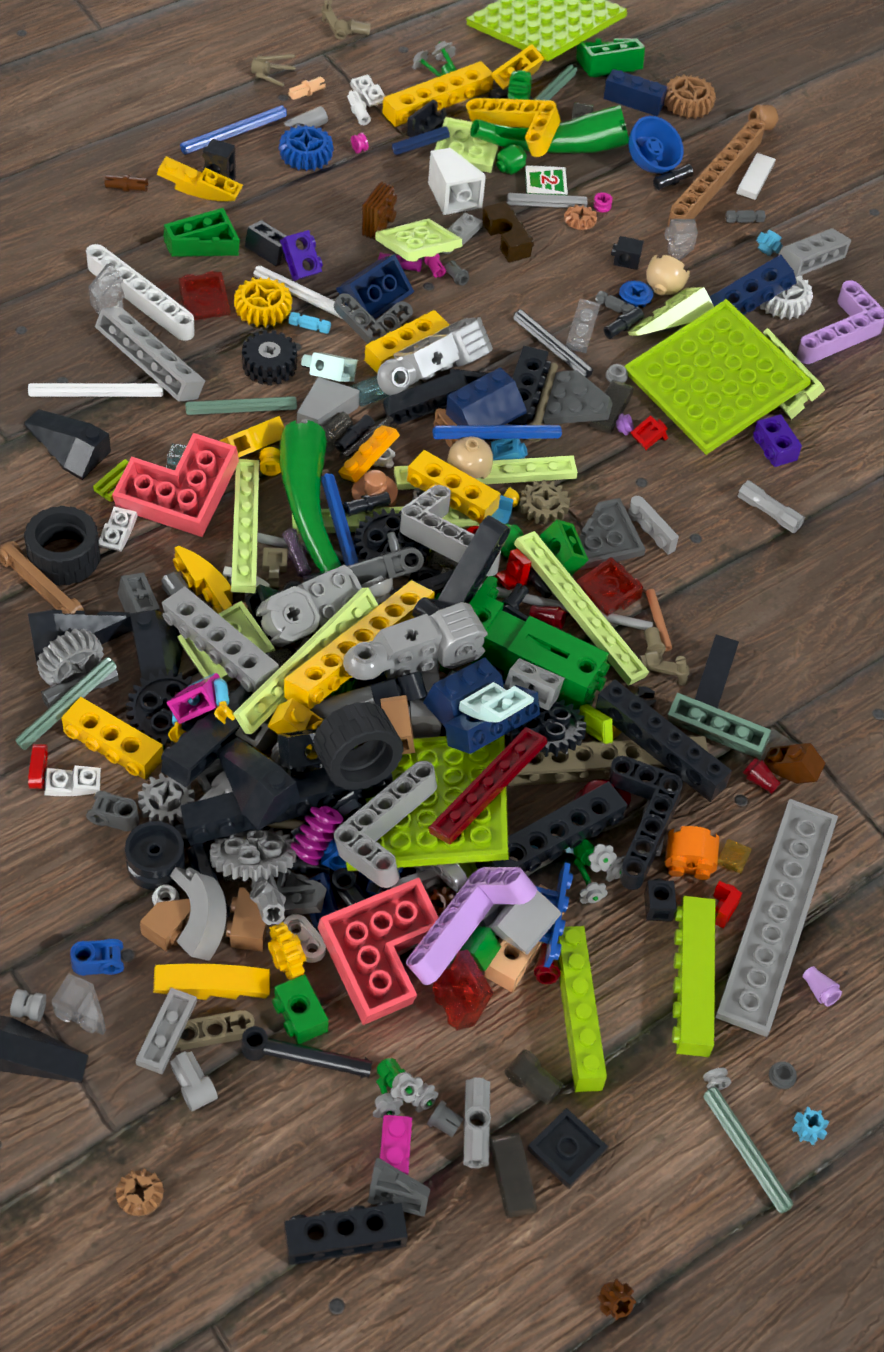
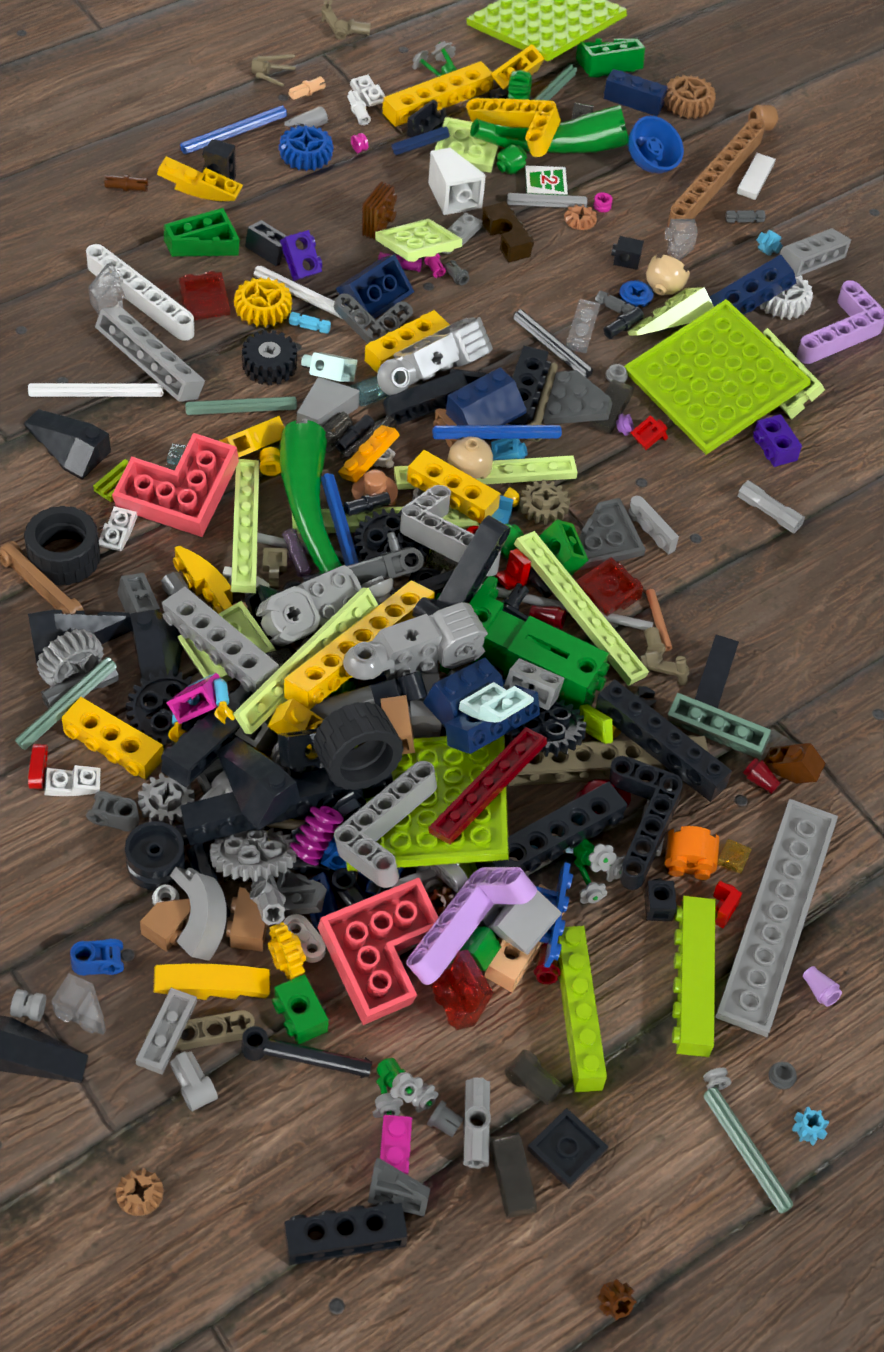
(673, 176): black pin -> none

